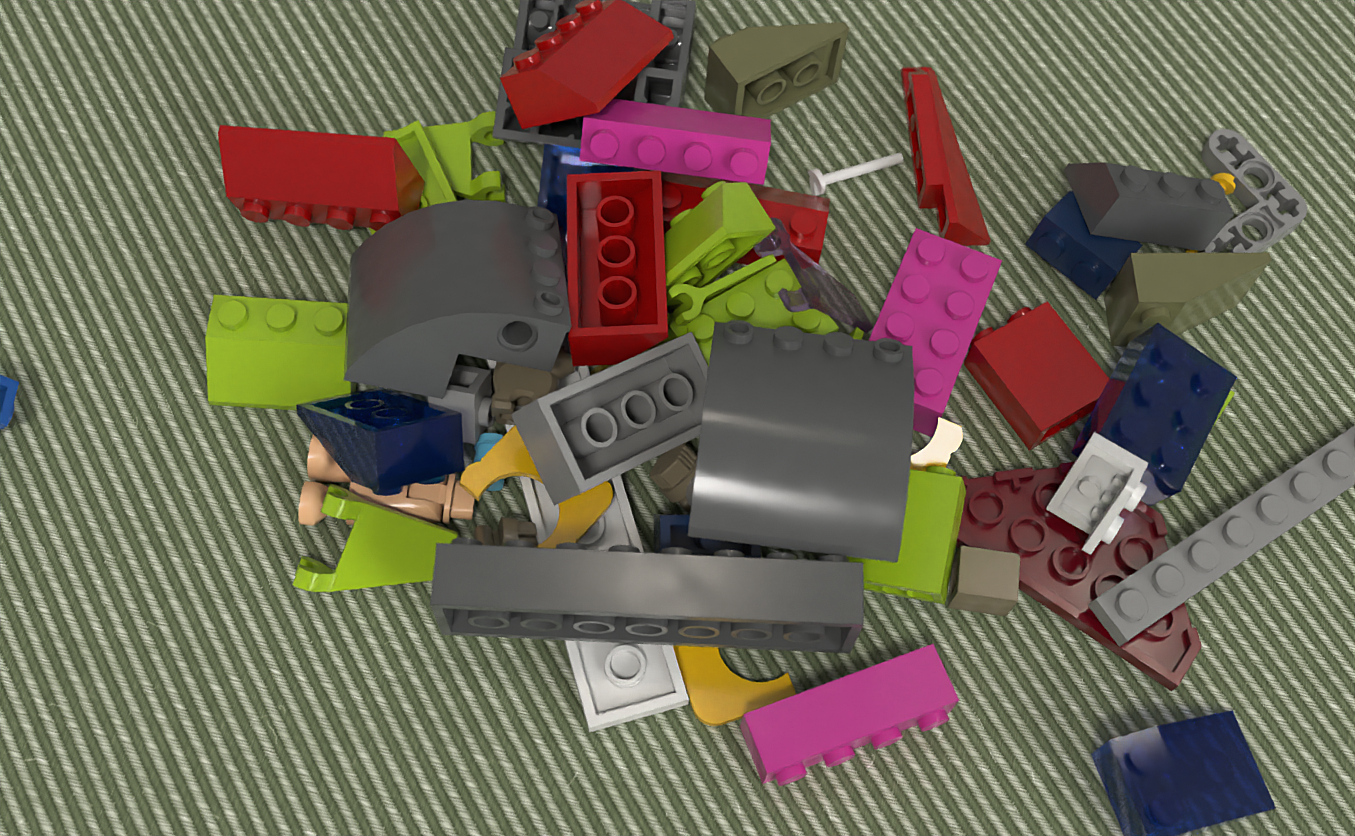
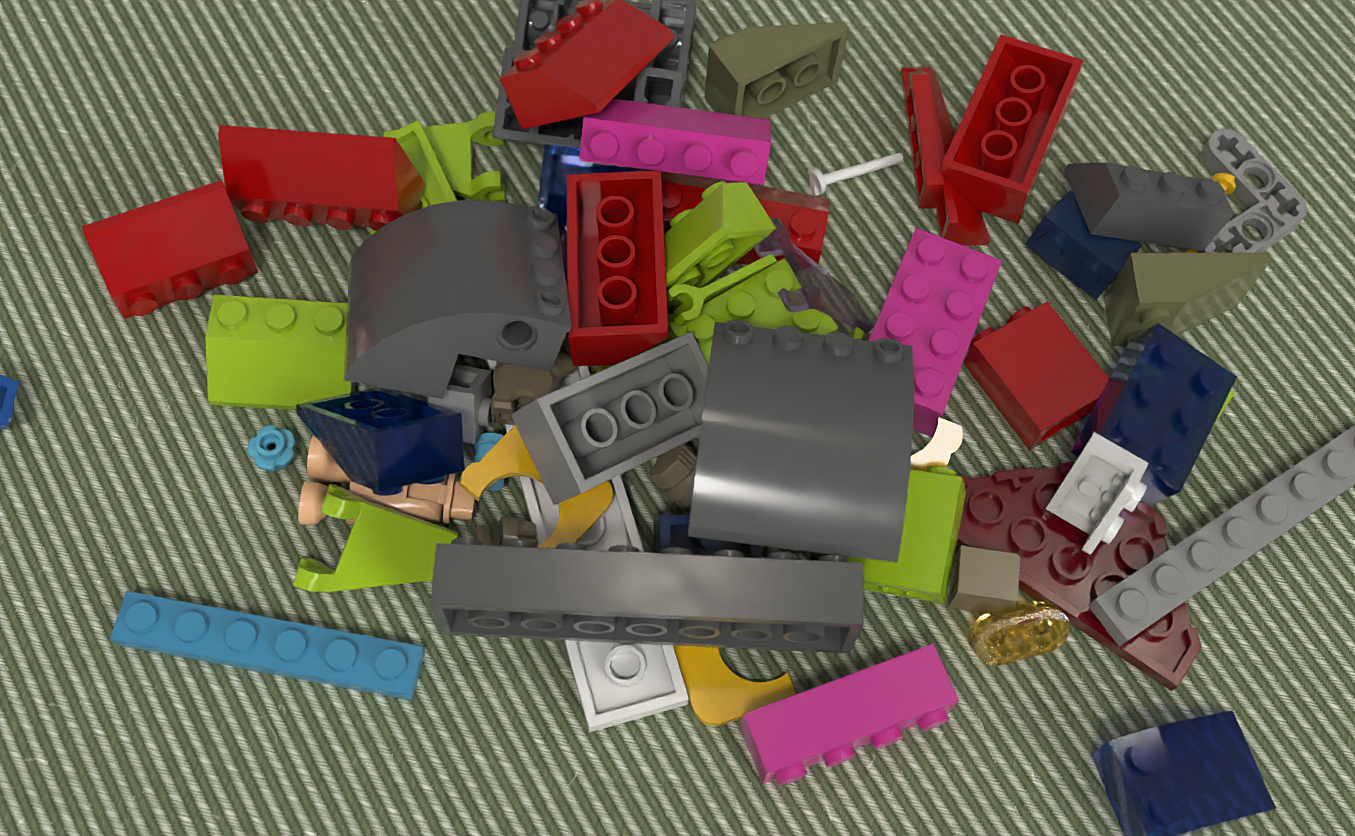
(170, 250): none -> red slope
(268, 645): none -> dark azure plate
(279, 457): none -> medium azure plate
(1010, 126): none -> red slope
(1015, 635): none -> clear yellow plate

